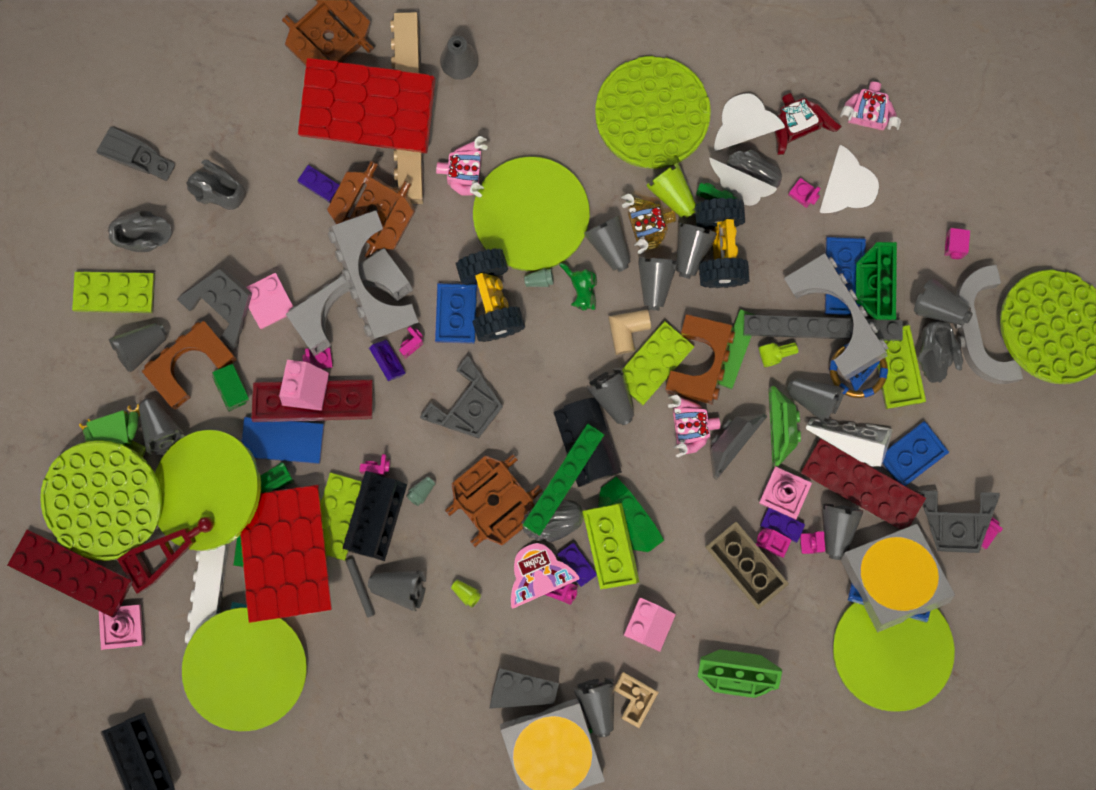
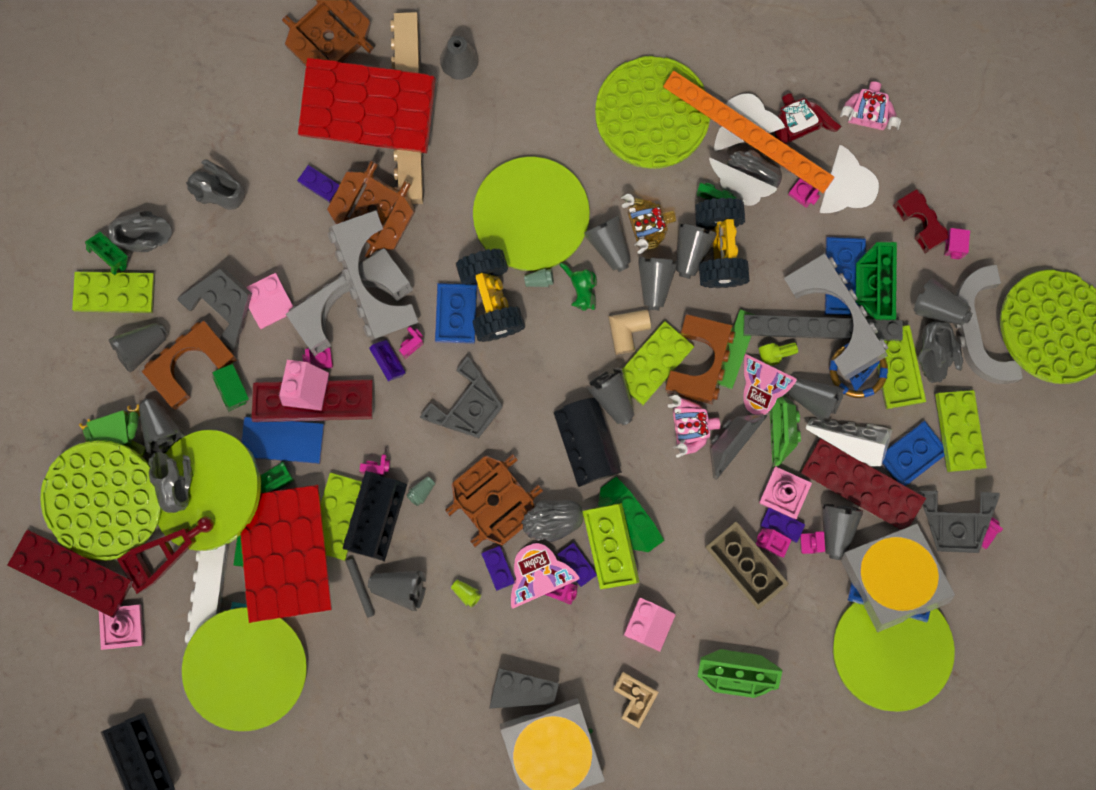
(107, 252): none -> green hinge
(134, 154): dark grey piece -> none
(169, 485): none -> dark grey hair
(464, 168): torso -> none
(498, 568): none -> dark purple plate
(563, 480): green plate -> none
(597, 704): dark grey cone -> none
(674, 191): lime cone -> none
(749, 132): none -> orange plate
(763, 385): none -> sticker
(915, 206): none -> dark red arch
(960, 431): none -> lime plate

